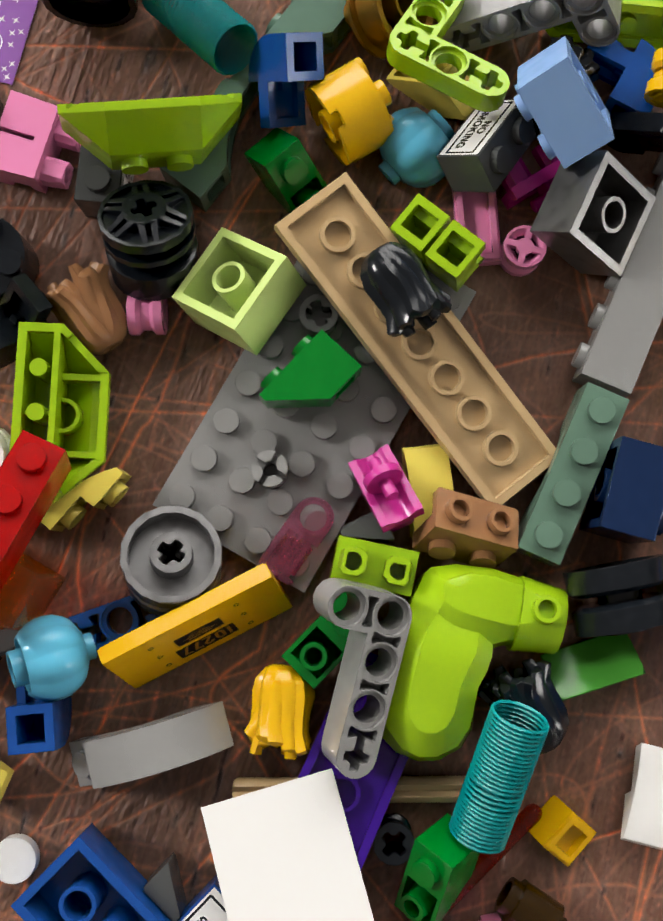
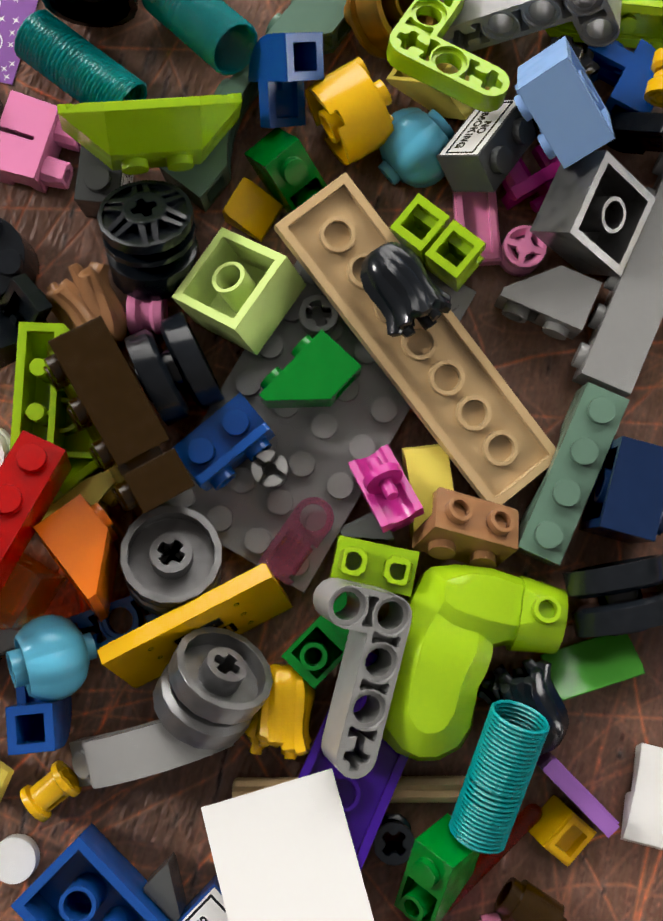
(50, 791): none -> yellow bush
(77, 70): none -> teal piece
(83, 548): none -> orange slope
(116, 416): none -> dark brown piece
(169, 371): none -> black wheel
(212, 688): none -> flat silver wheel
(224, 443): none -> blue bracket
(251, 209): none -> yellow slope
(553, 299): none -> light grey slope
(578, 793): none -> medium lavender tile

